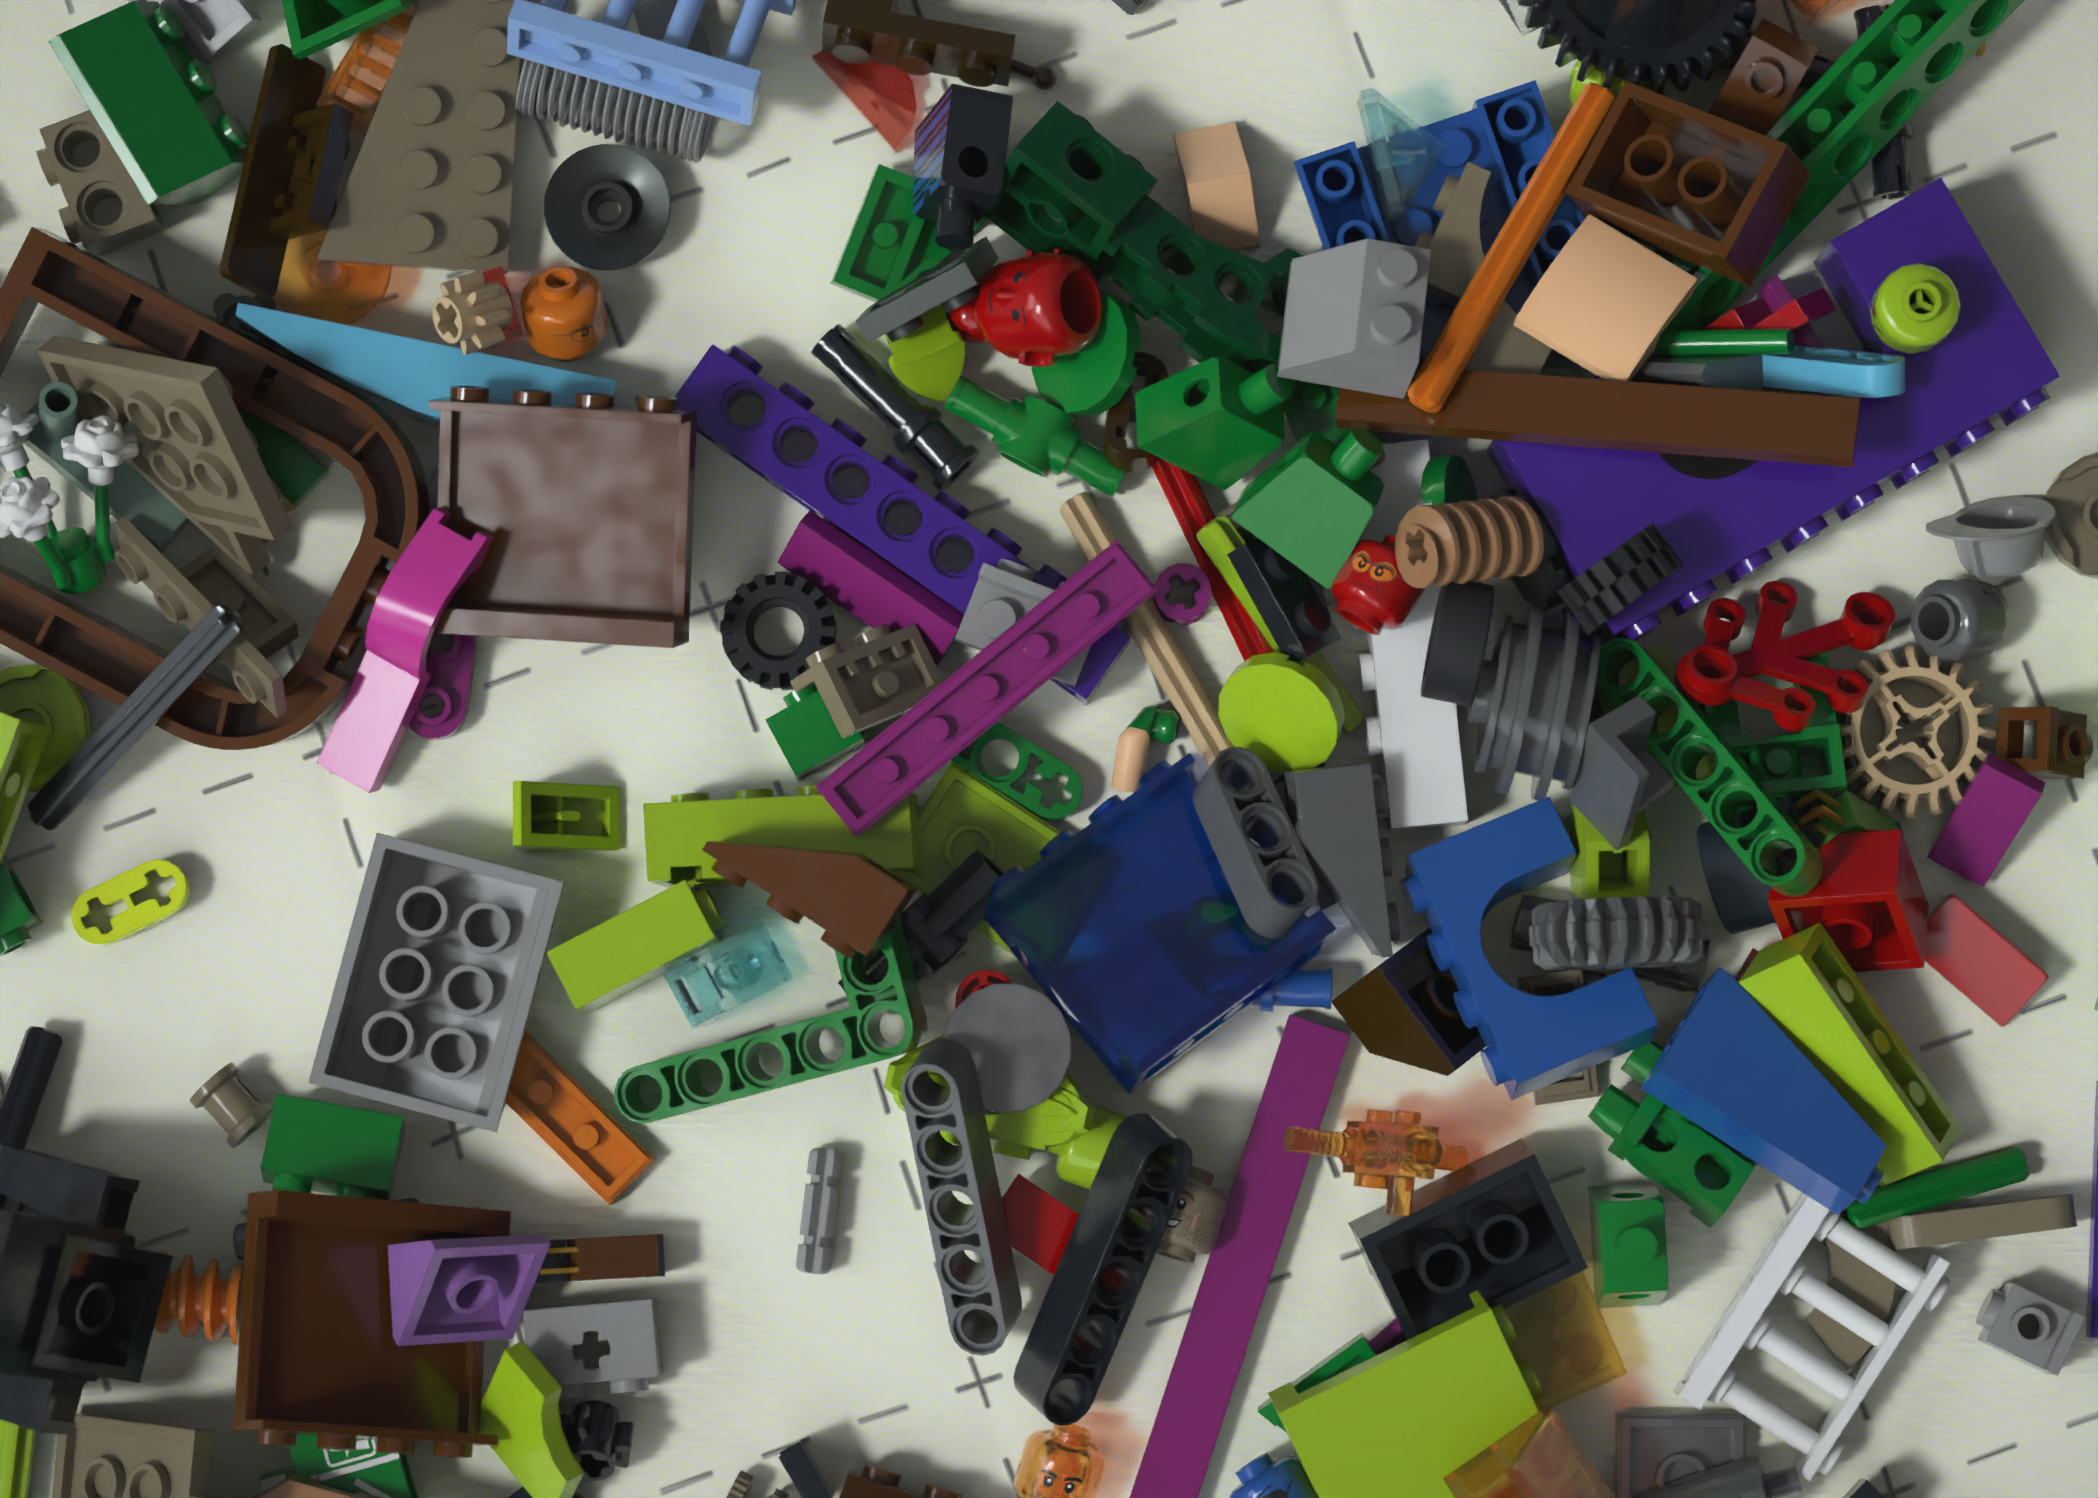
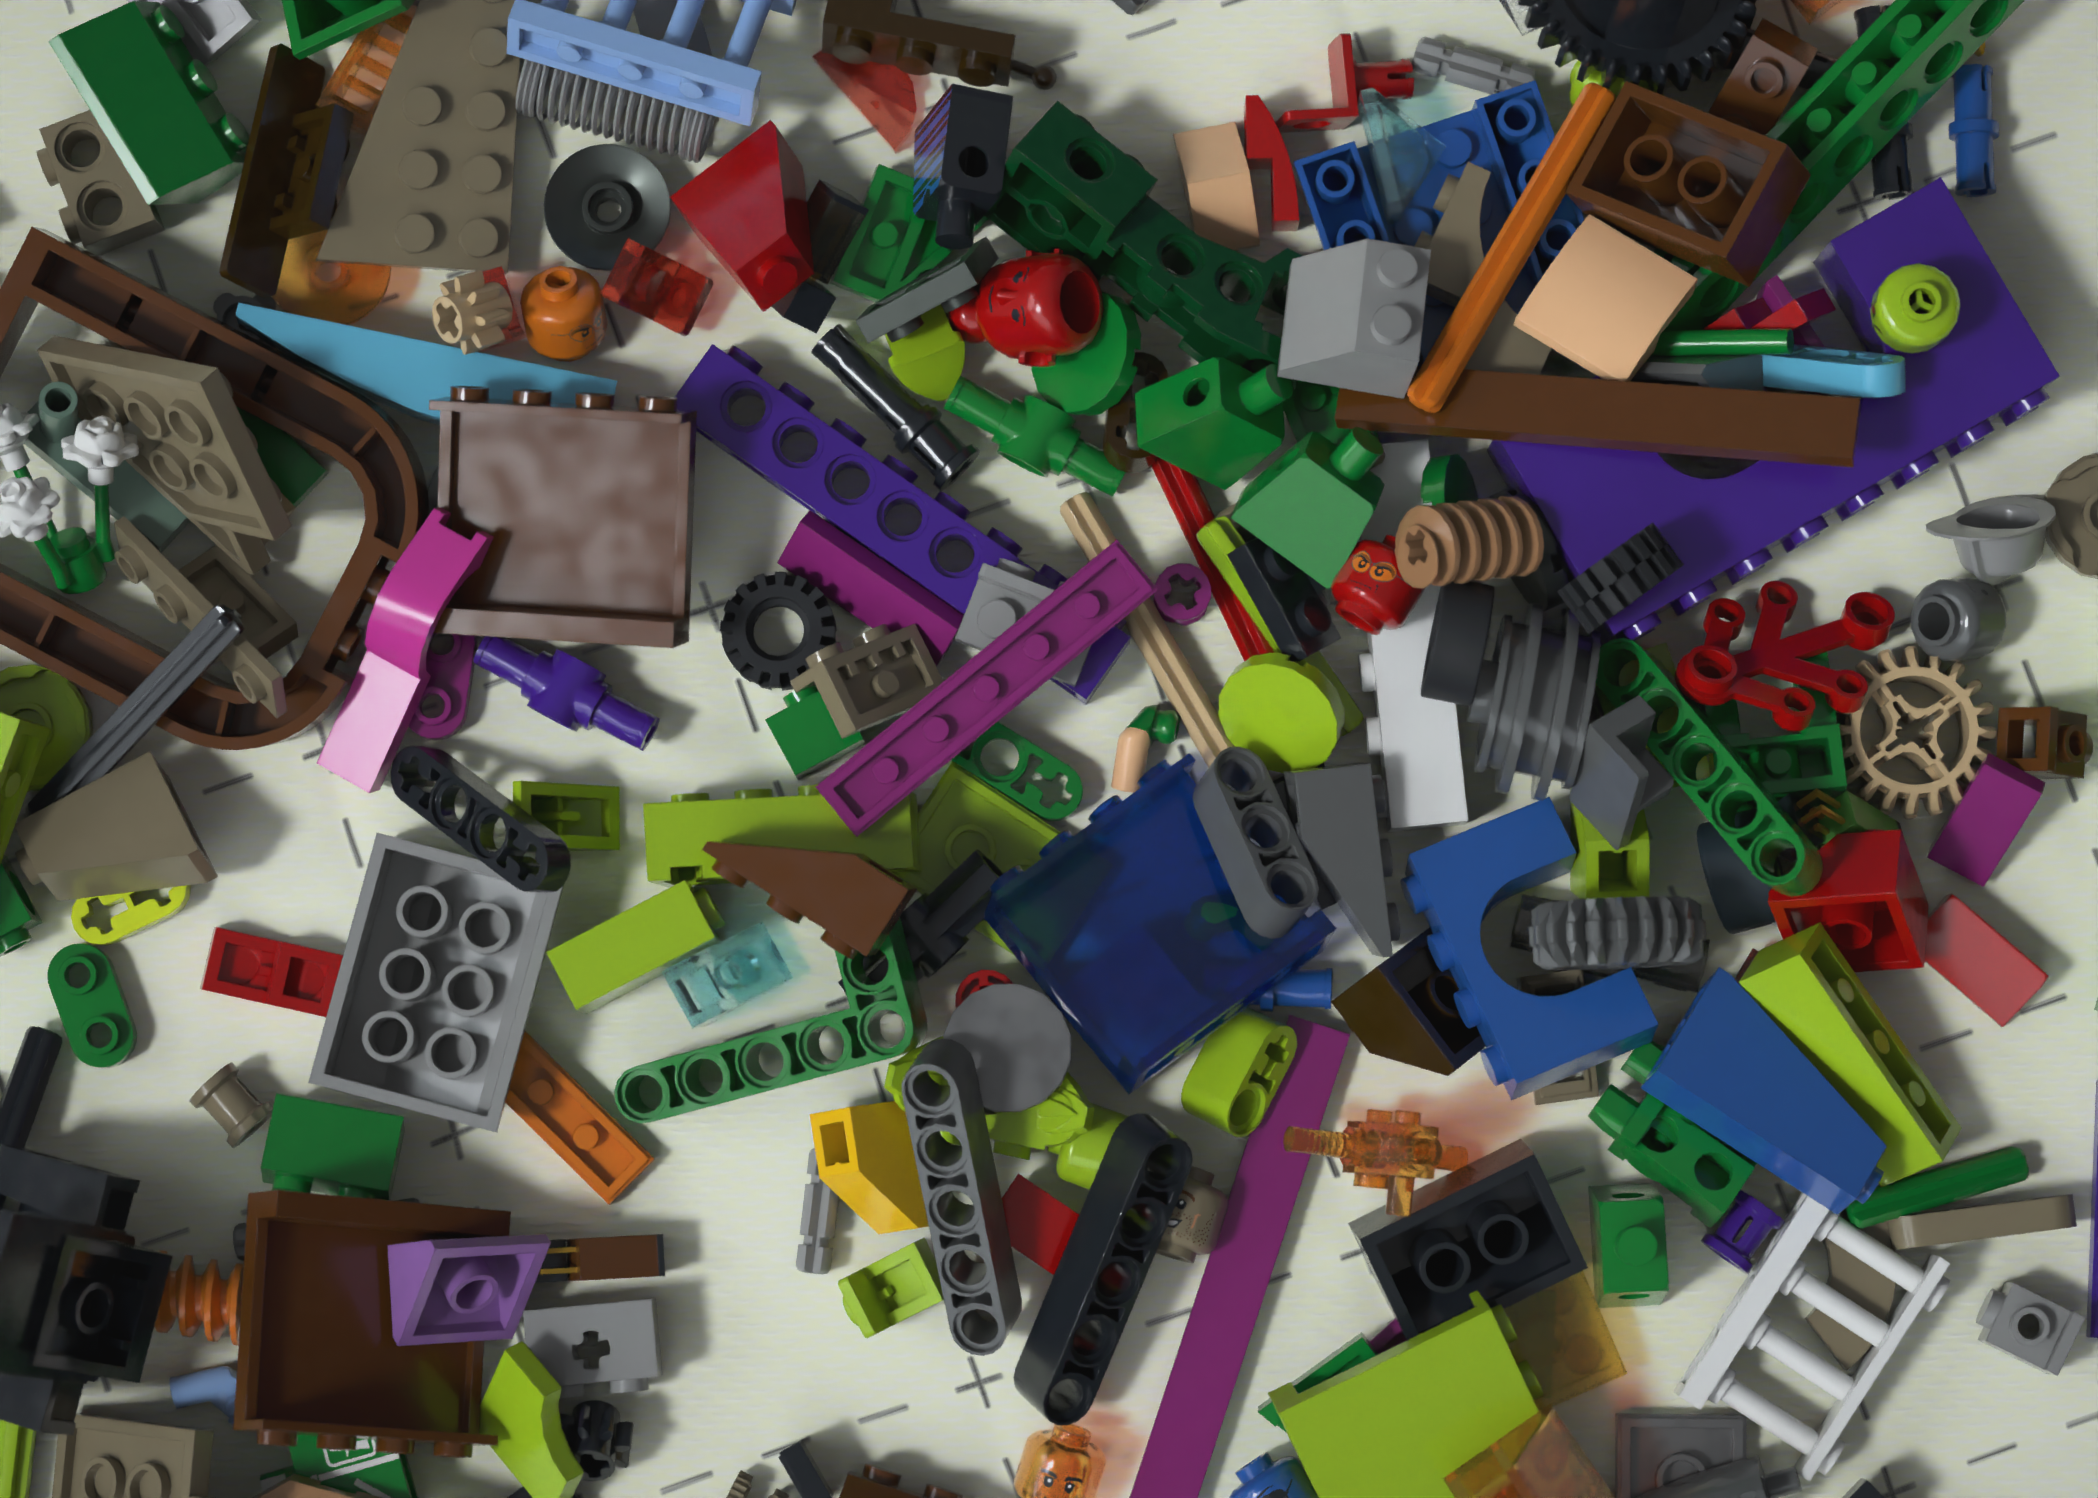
(92, 1004): none -> green plate
(114, 837): none -> dark tan slope
(209, 1385): none -> light blue arm
(270, 972): none -> red slope
(476, 827): none -> black beam
(567, 690): none -> dark purple pin
(657, 287): none -> clear red bracket
(754, 215): none -> red slope
(832, 224): none -> piece
(871, 1164): none -> yellow slope
(892, 1288): none -> lime bracket
(1239, 1072): none -> lime beam
(1267, 150): none -> red slope
(1347, 81): none -> red bracket
(1468, 67): none -> light grey axle
(1762, 1223): none -> dark purple bush
(1974, 131): none -> blue pin

